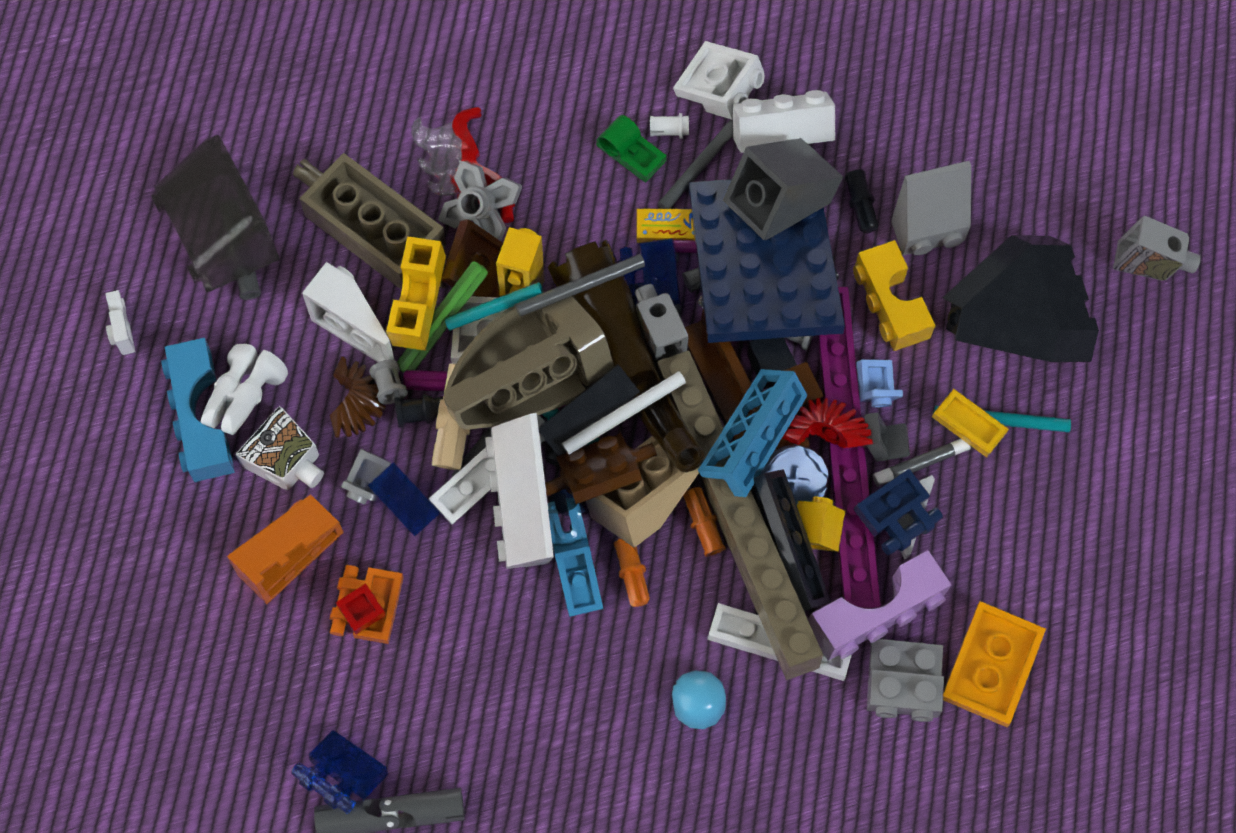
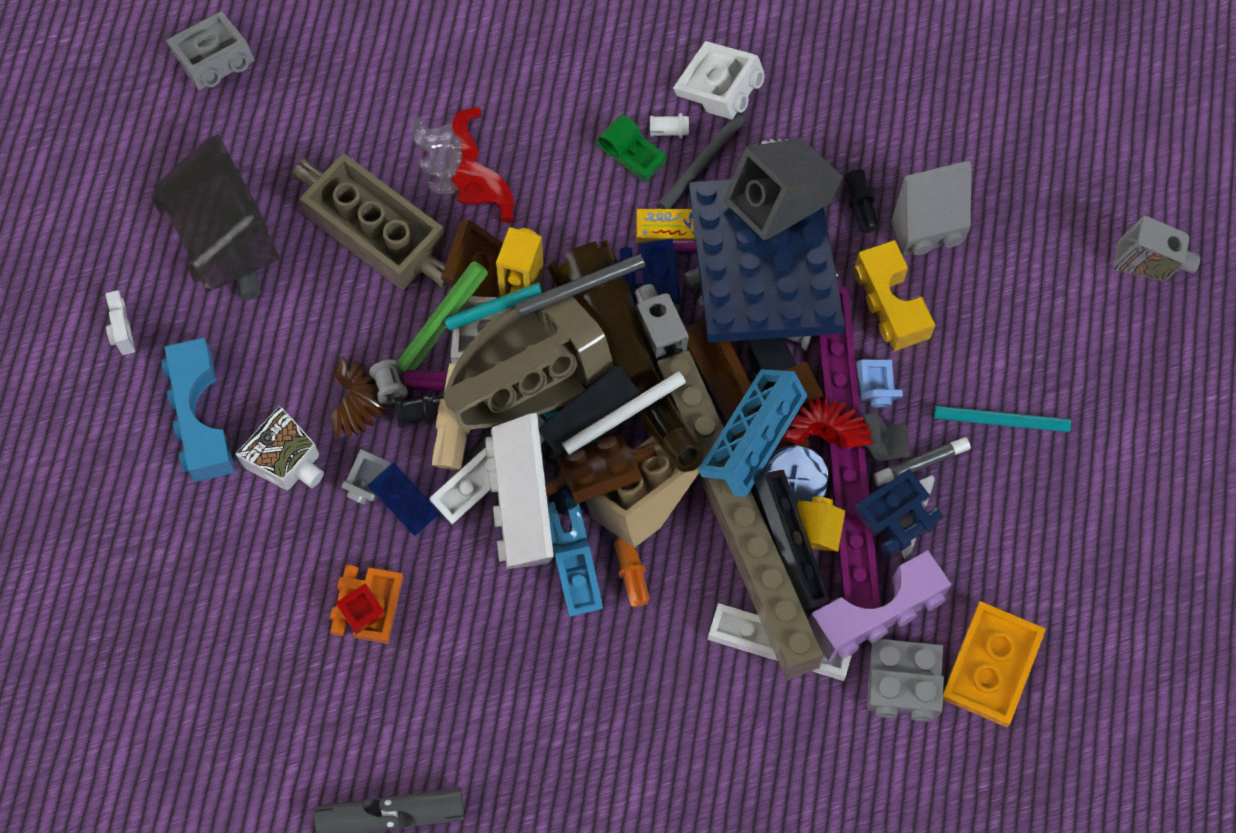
(211, 50): none -> light grey plate
(235, 399): white piece -> none
(285, 548): orange wedge -> none
(341, 309): white slope -> none
(345, 763): clear blue plate -> none
(413, 312): yellow arch -> none
(473, 186): light grey plant -> none
(699, 699): medium azure hair -> none
(703, 521): orange axle -> none
(784, 119): white brick -> none
(970, 423): yellow tile -> none
(1025, 302): black panel -> none

